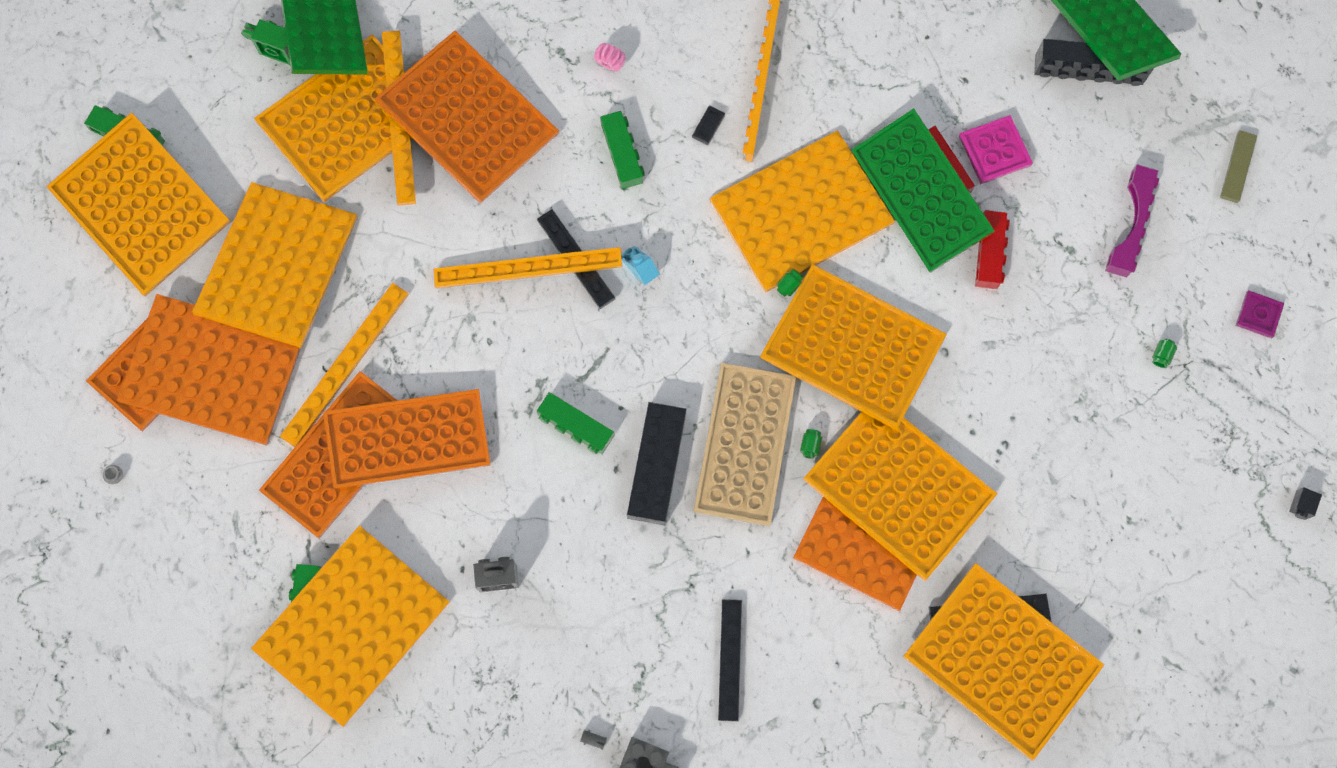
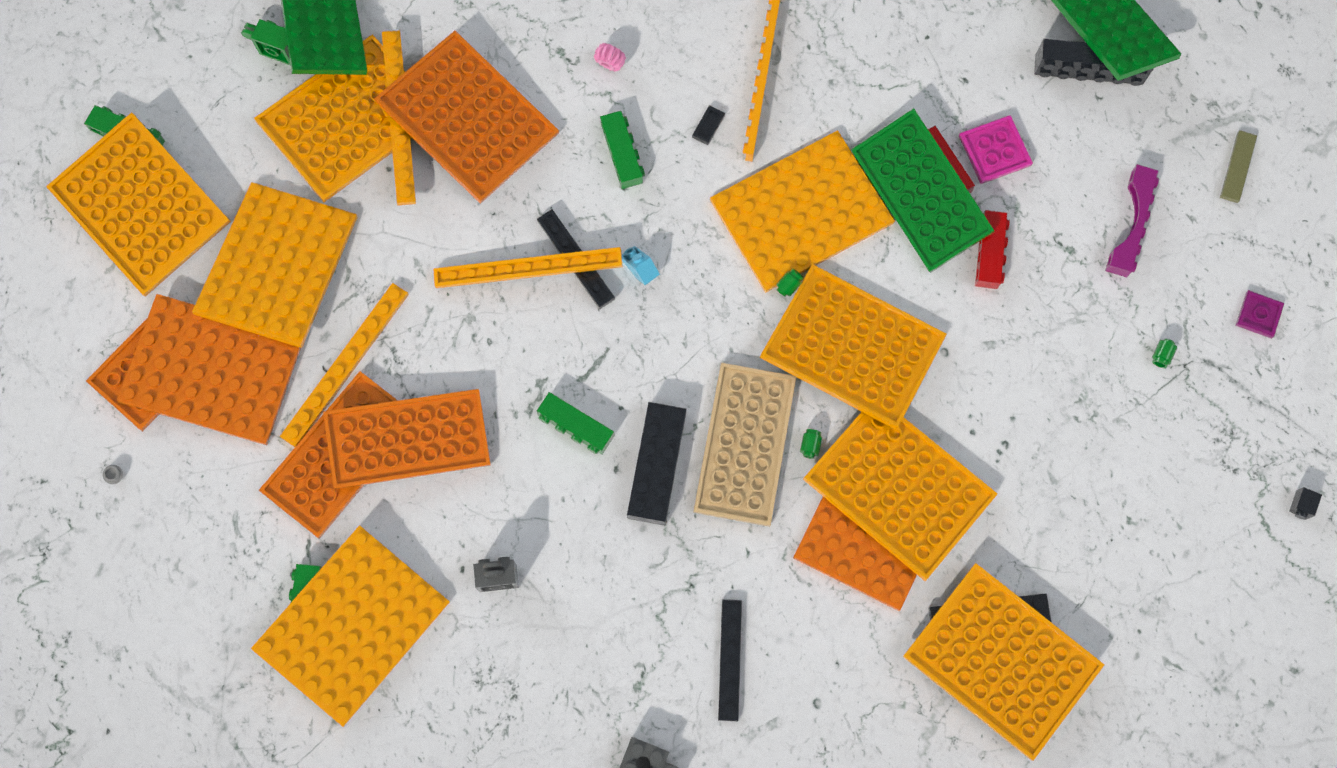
(593, 739): dark grey pin -> none

